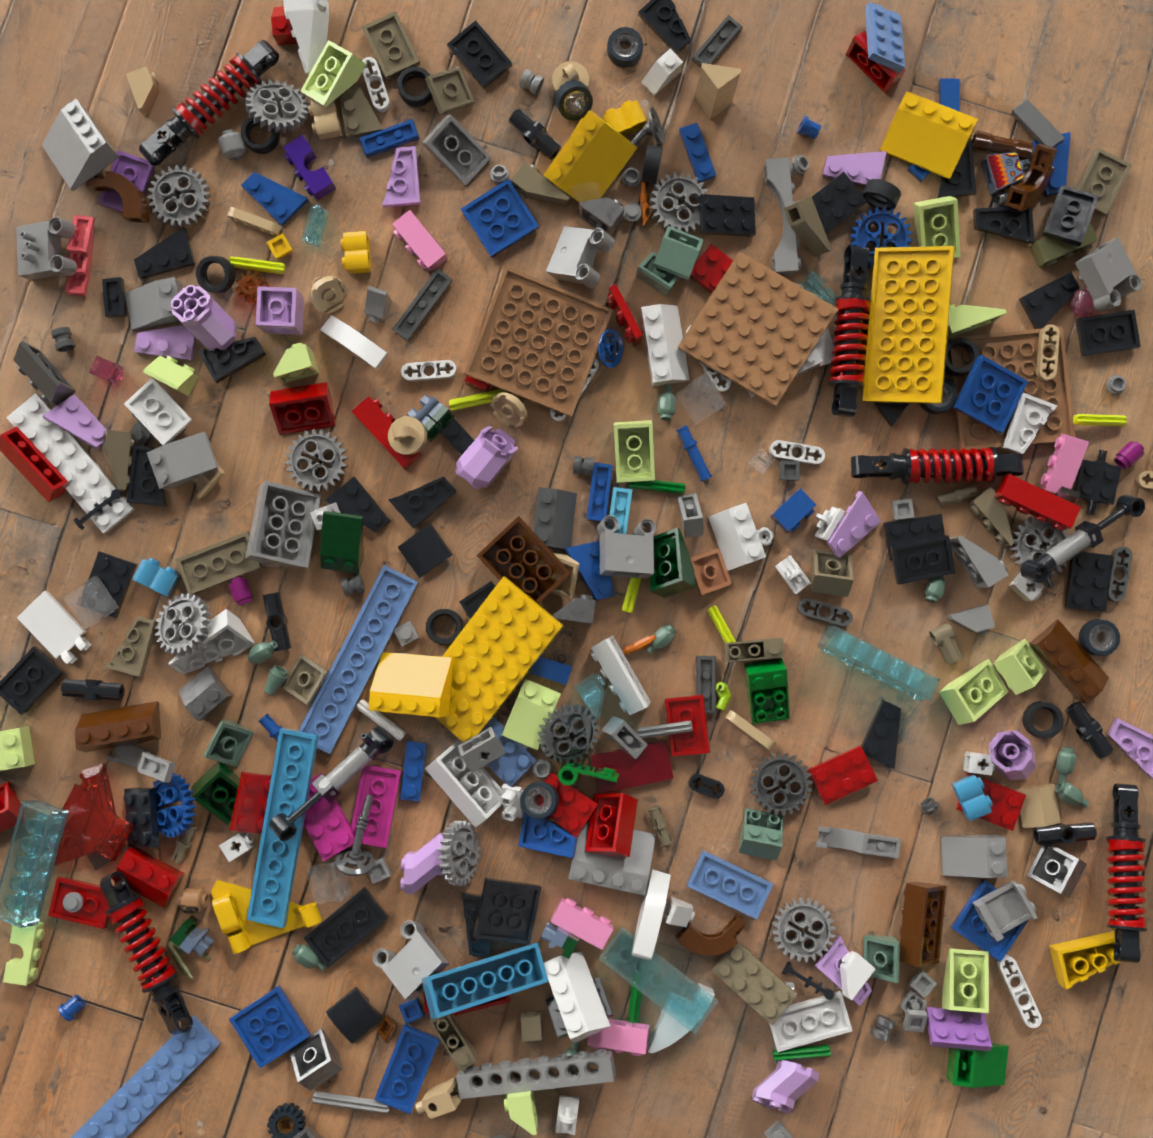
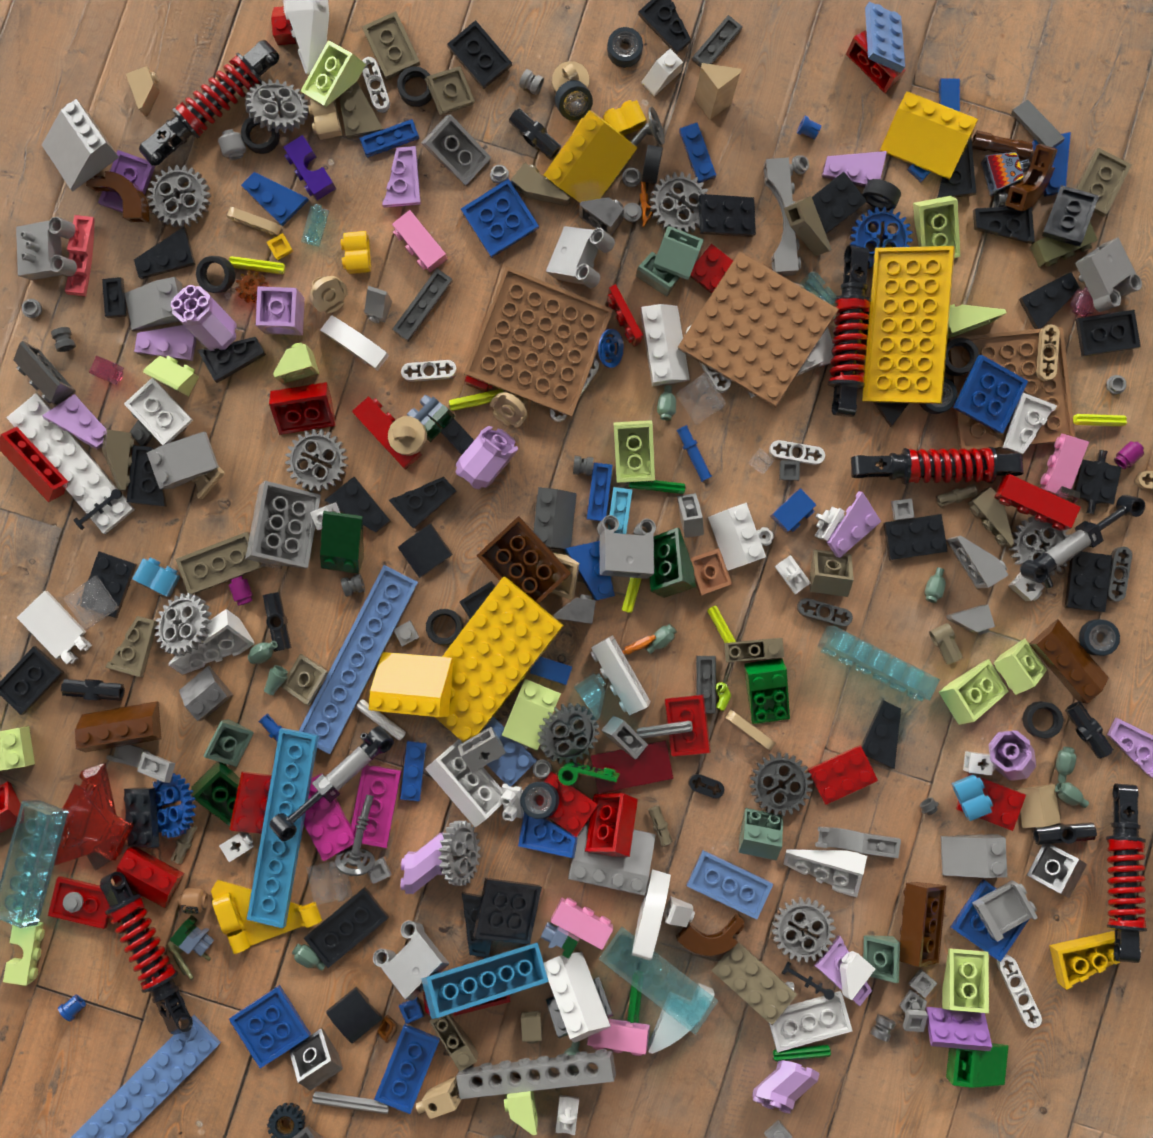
(31, 308): none -> light grey plate
(835, 867): none -> white wedge
(922, 559): black plate -> none

